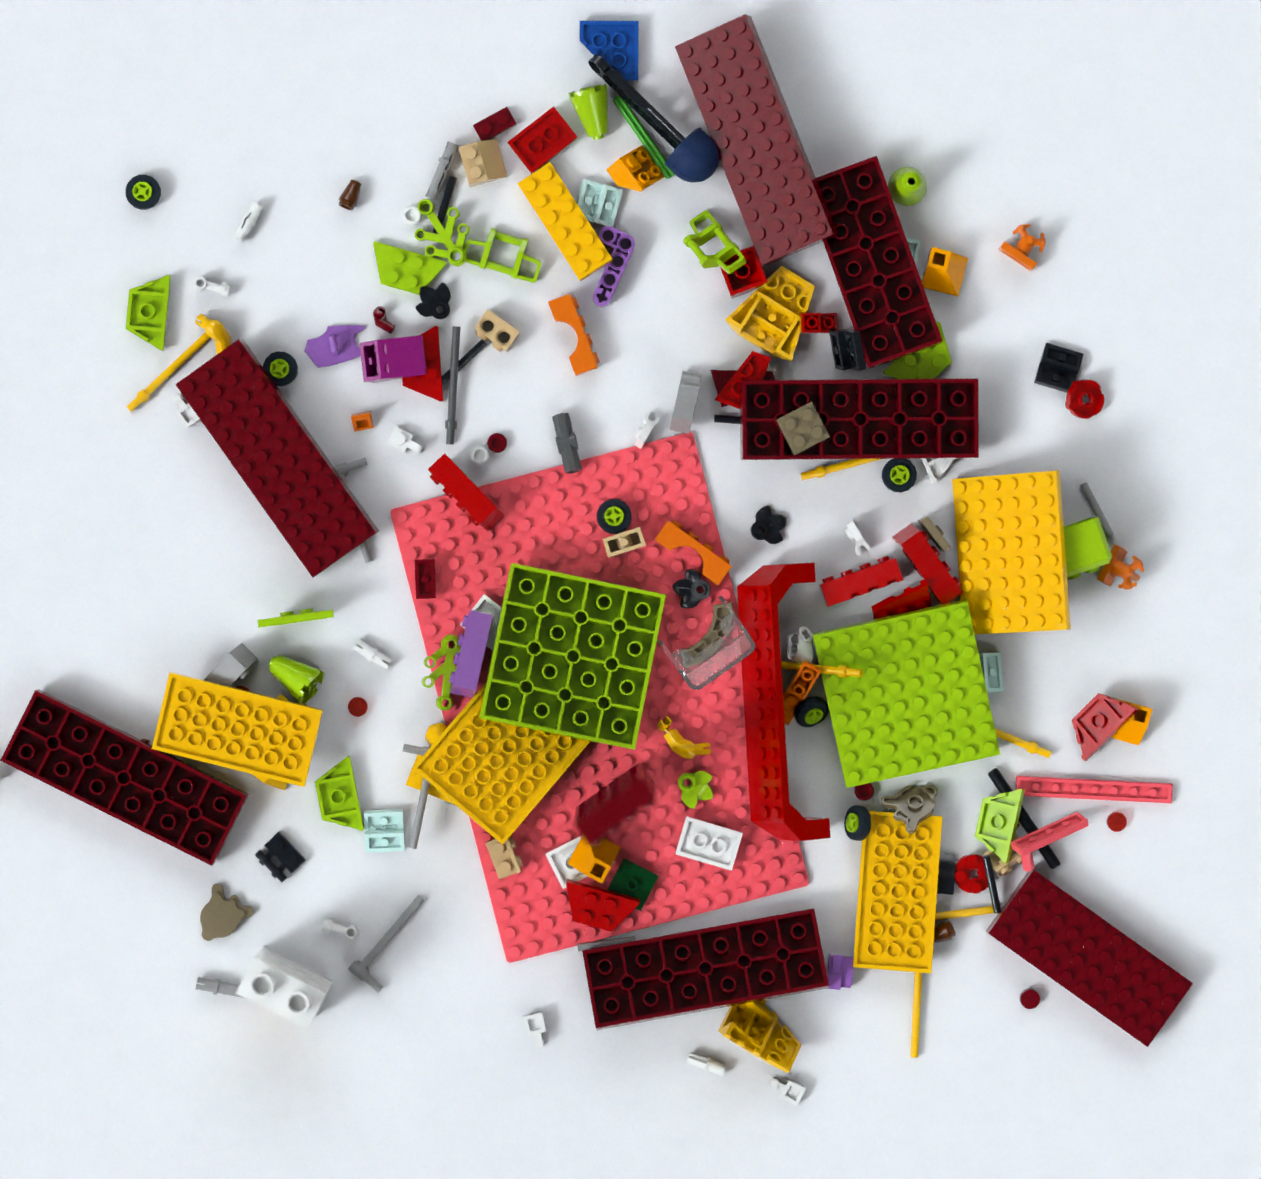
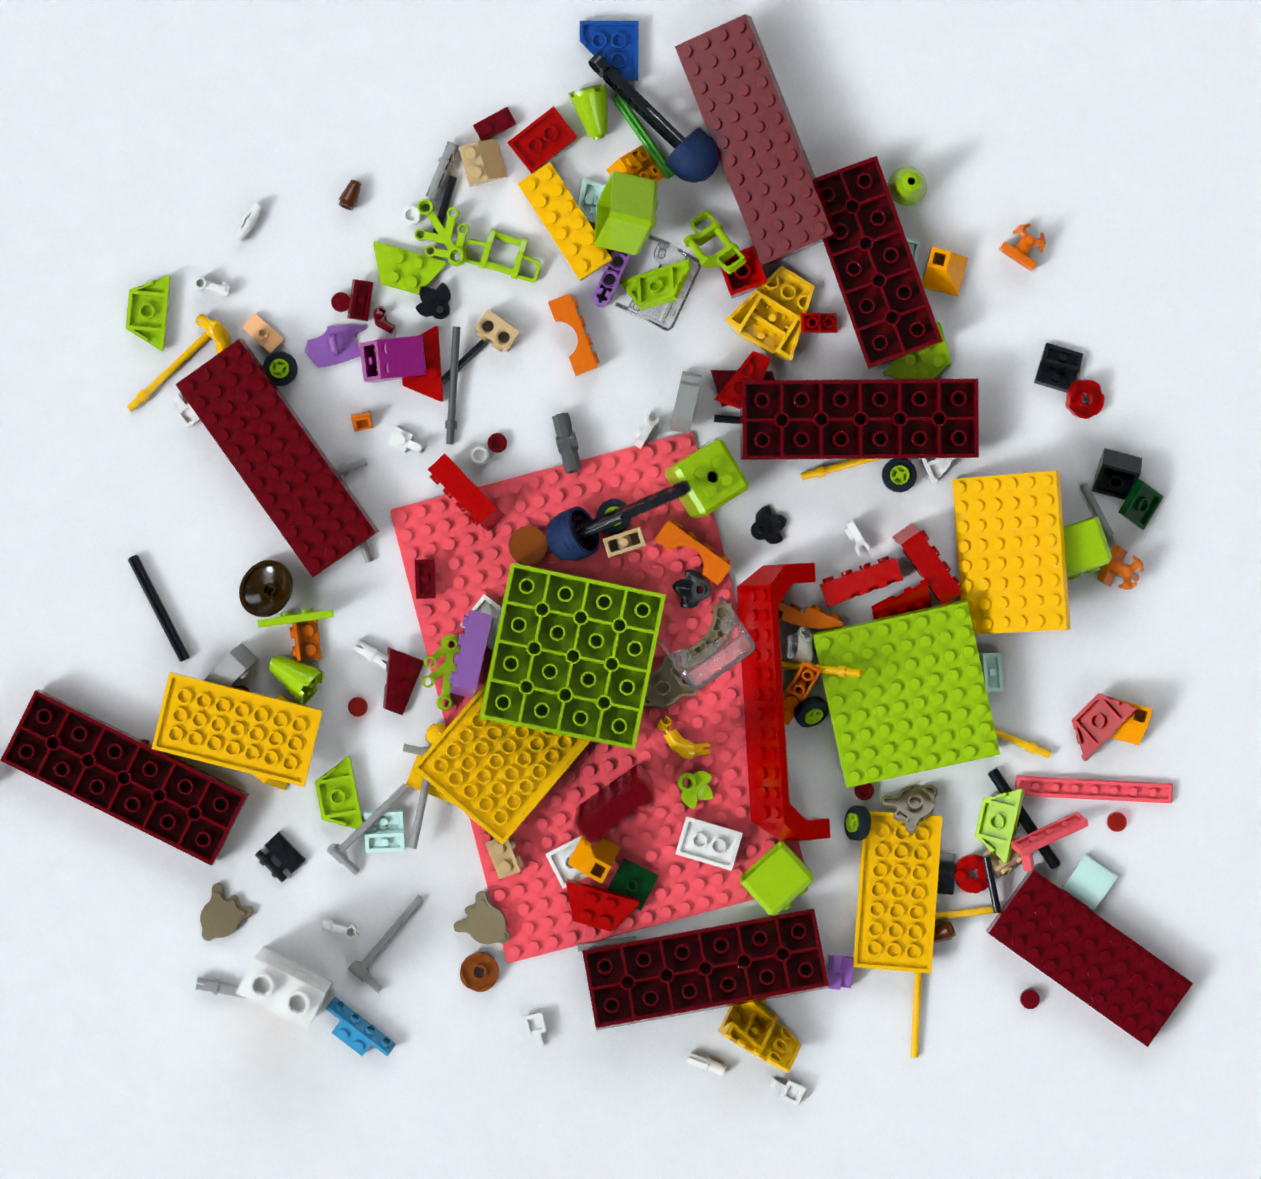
(138, 186): black wheel -> none
(158, 608): none -> black axle
(260, 582): none -> dark brown dish
(263, 333): none -> light nougat plate
(306, 640): none -> orange bracket
(339, 851): none -> light grey bar
(340, 302): none -> dark red tile
(357, 1031): none -> dark azure bracket
(360, 300): none -> dark red plate
(401, 678): none -> dark red wing
(474, 981): none -> dark orange plate
(484, 922): none -> dark tan tile
(527, 545): none -> dark orange tile
(575, 534): none -> piece
(626, 213): none -> lime plate
(657, 285): none -> lime wing
(666, 315): none -> clear windscreen
(666, 686): none -> dark tan tile
(694, 468): none -> lime plate
(777, 878): none -> lime plate
(802, 428): dark tan plate -> none
(810, 618): none -> orange slope
(847, 349): black slope -> none
(934, 533): dark tan plate -> none
(1089, 882): none -> light aqua slope
(1116, 474): none -> black slope
(1140, 504): none -> dark green plate

